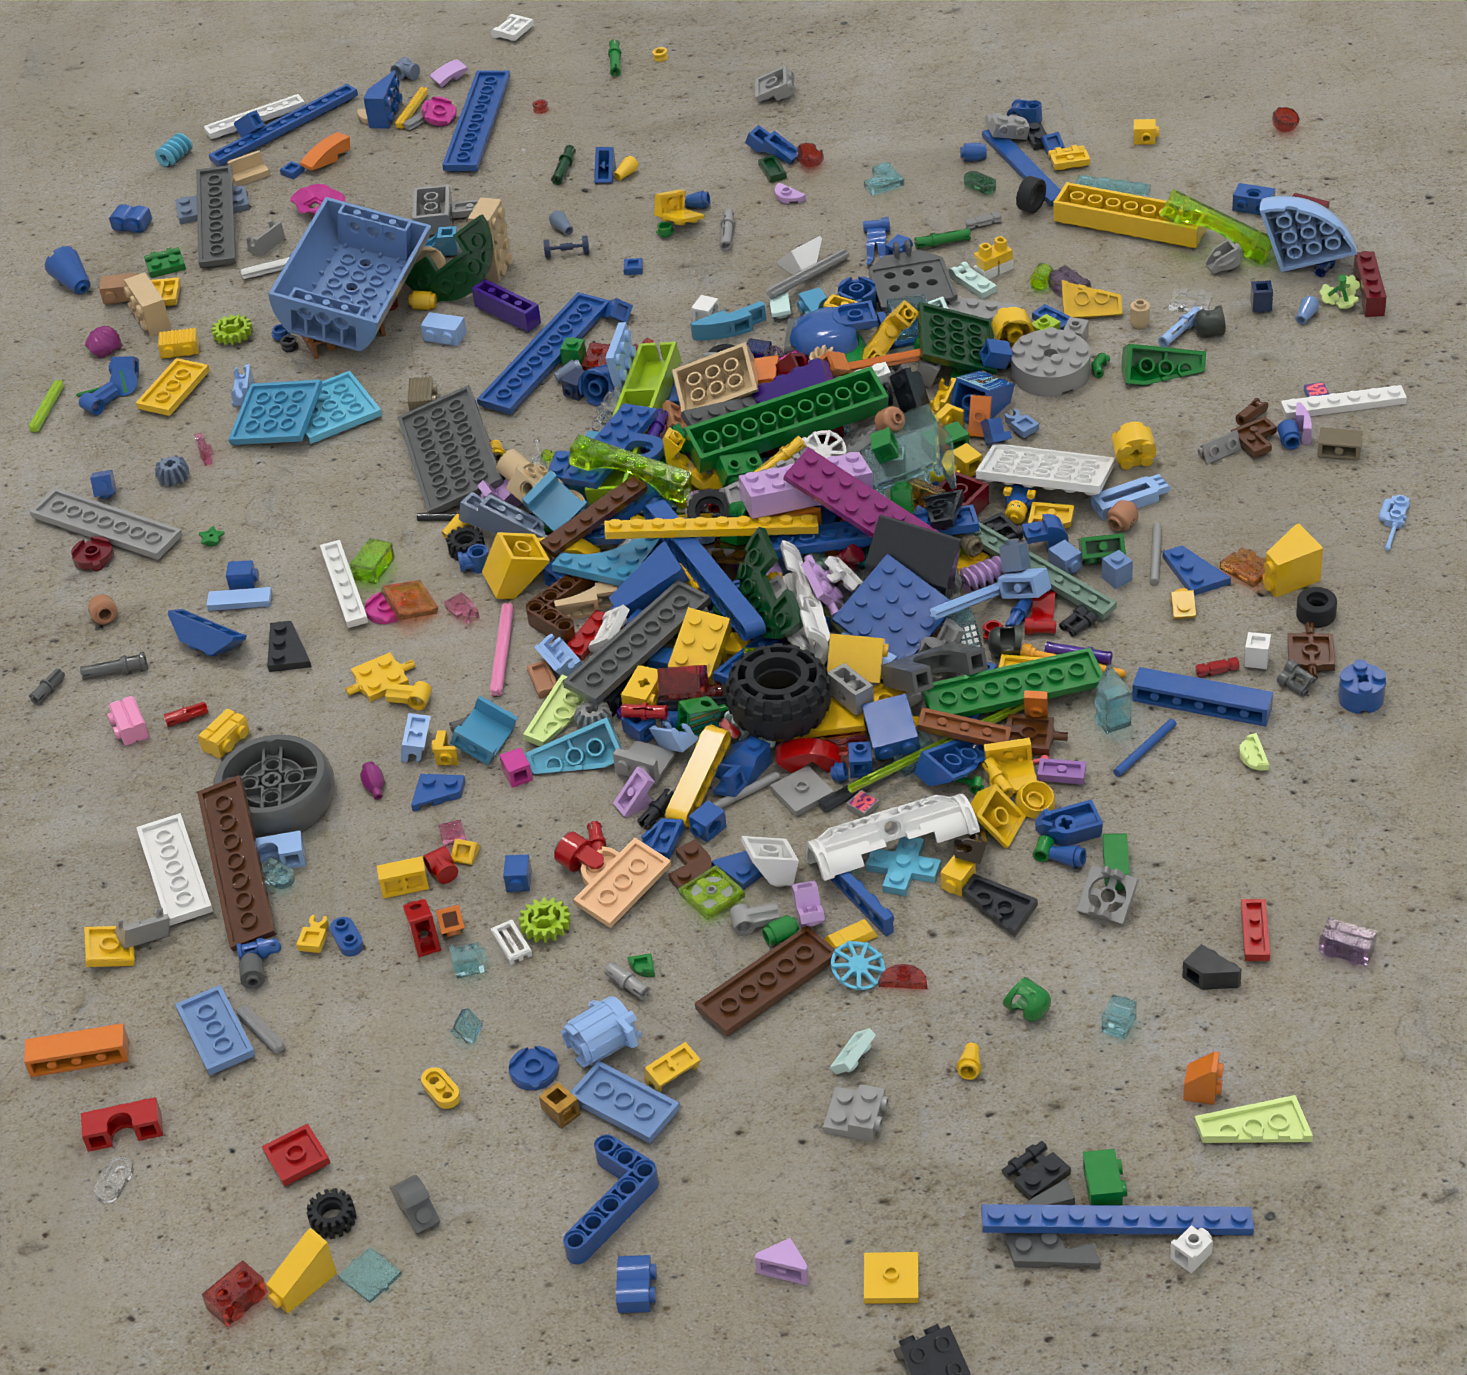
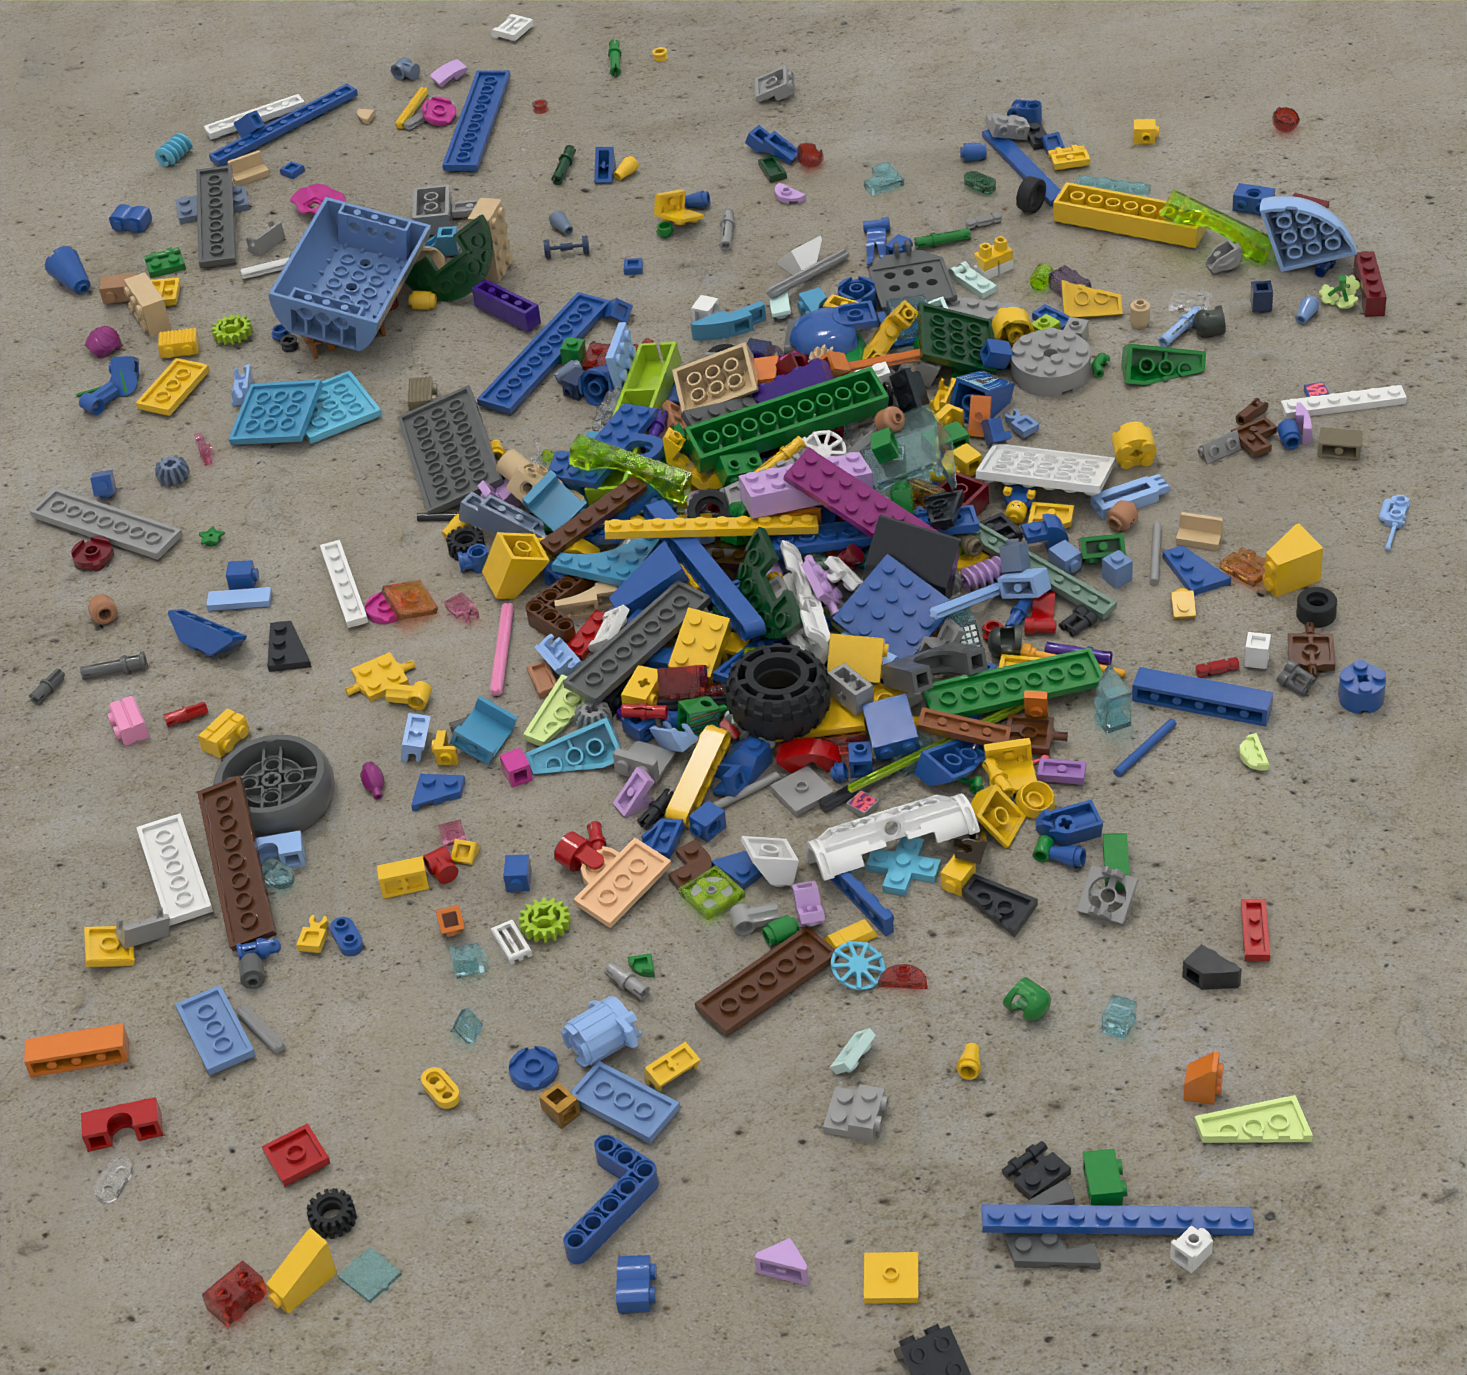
(46, 405): lime axle -> none
(326, 151): orange slope -> none
(372, 561): clear neon green brick -> none
(383, 101): blue slope -> none
(415, 1201): dark grey brick -> none
(421, 919): red torso -> none
(443, 329): light blue brick -> none
(1200, 531): none -> tan panel
(1347, 941): clear purple brick -> none

